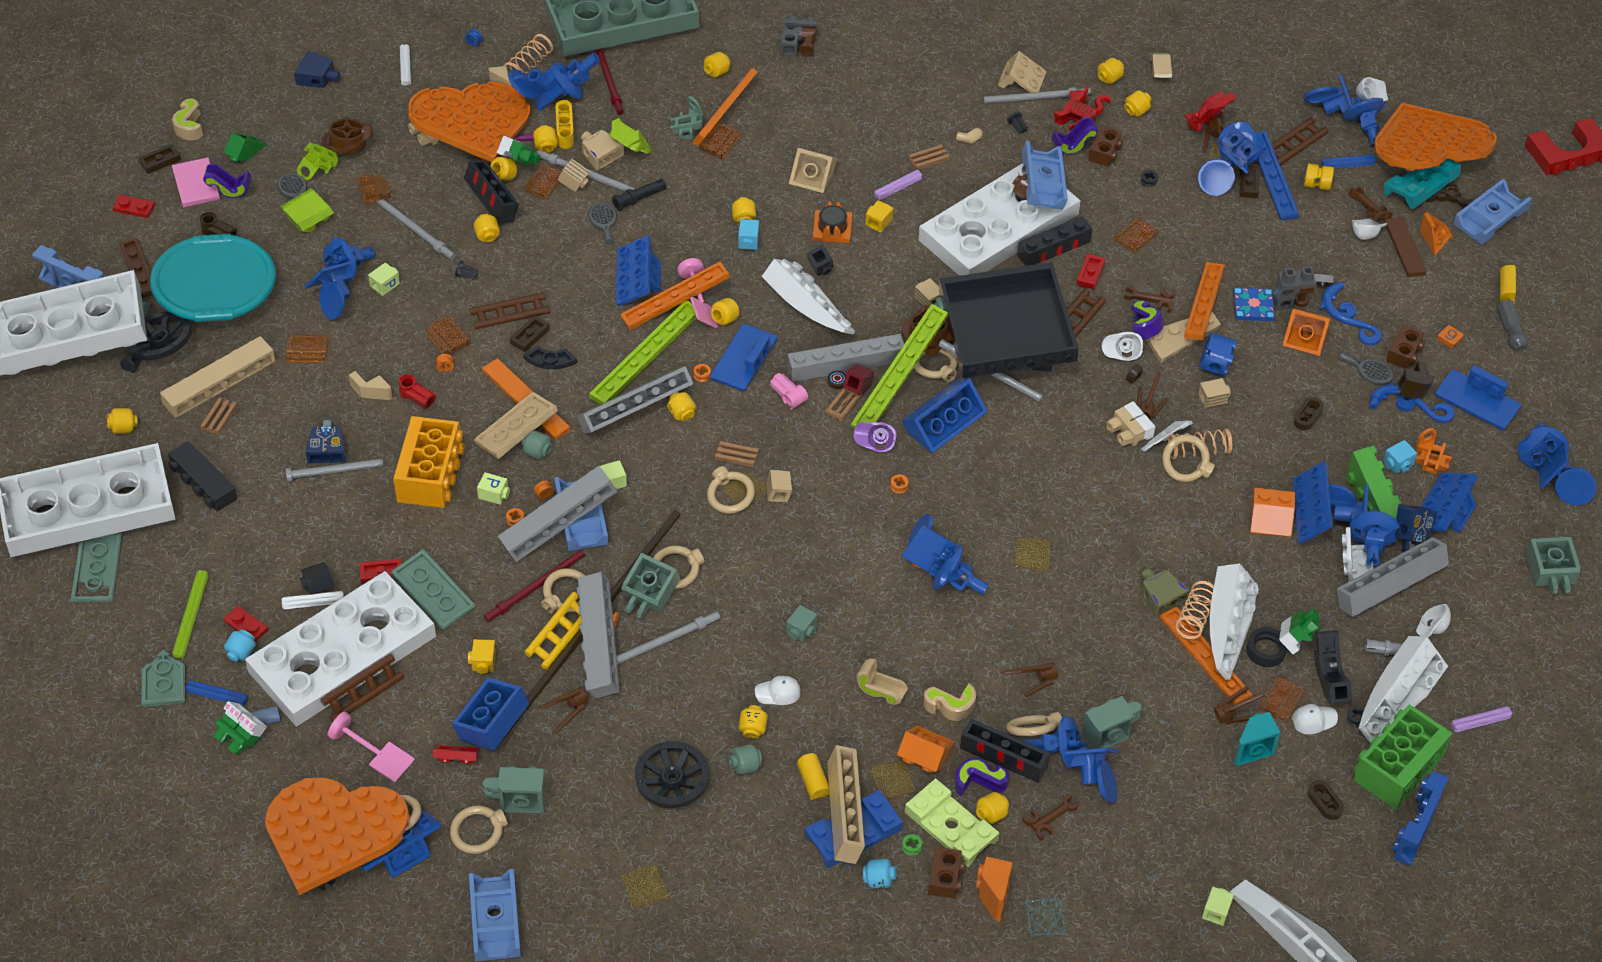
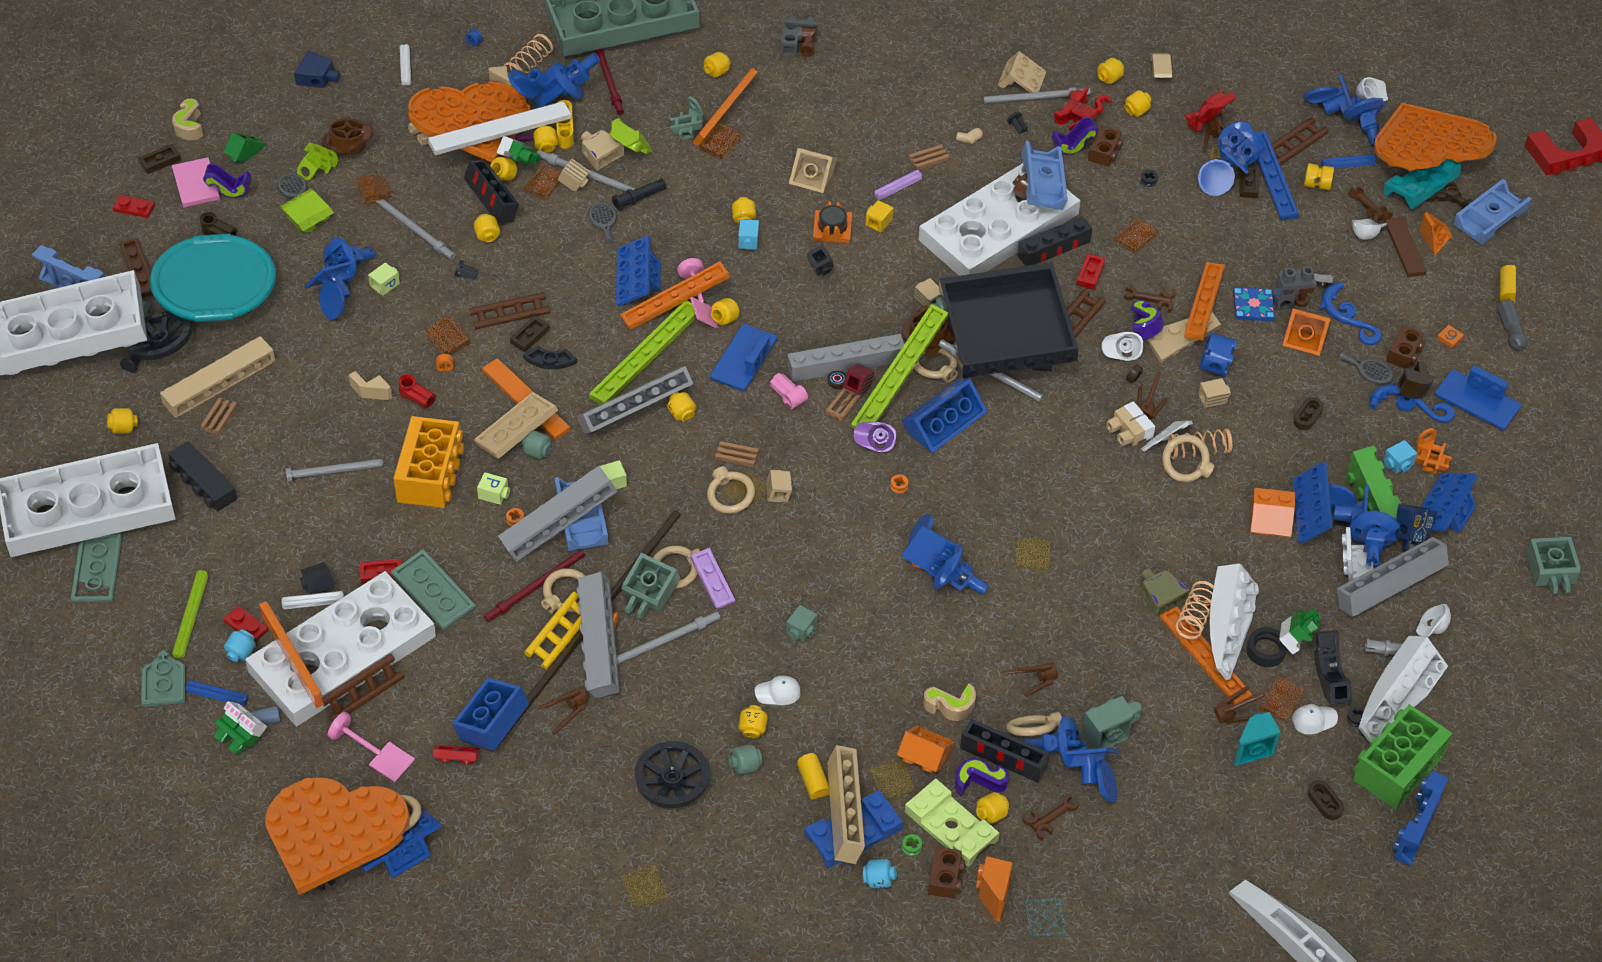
(291, 654): none -> orange tile
(306, 348): clear orange plate -> none
(325, 444): dark blue torso -> none
(482, 656): yellow brick -> none
(494, 935): medium blue piece -> none
(497, 819): tan piece -> none
(499, 128): none -> white tile
(518, 789): sand green hinge -> none
(543, 490): orange bush -> none
(697, 370): orange bush -> none
(712, 578): none -> lavender tile
(804, 294): white wedge -> none
(879, 684): tan animal -> none
(1218, 906): yellowish green brick -> none
(1481, 719): lavender axle -> none
(1572, 484): blue piece -> none

